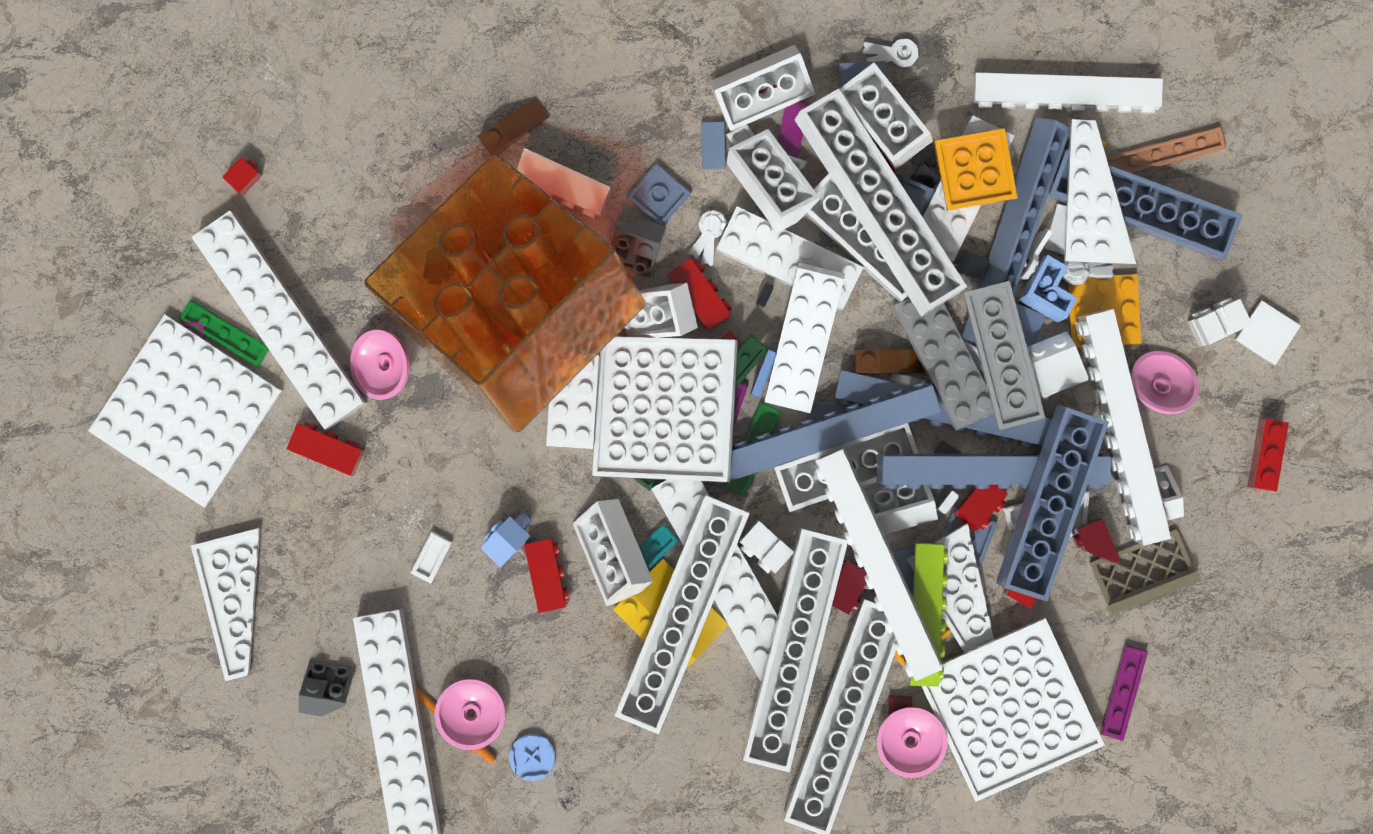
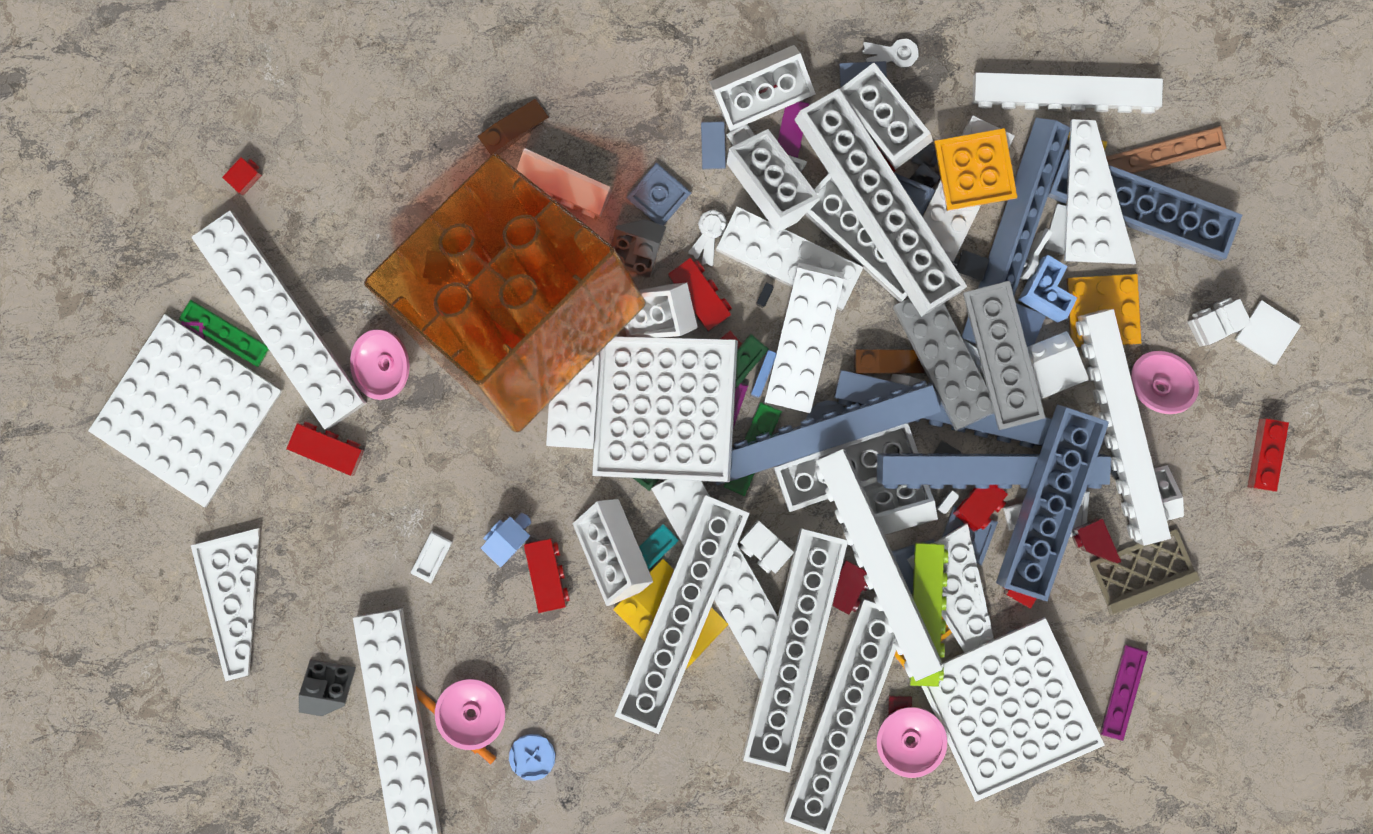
(1078, 272): white piece -> none

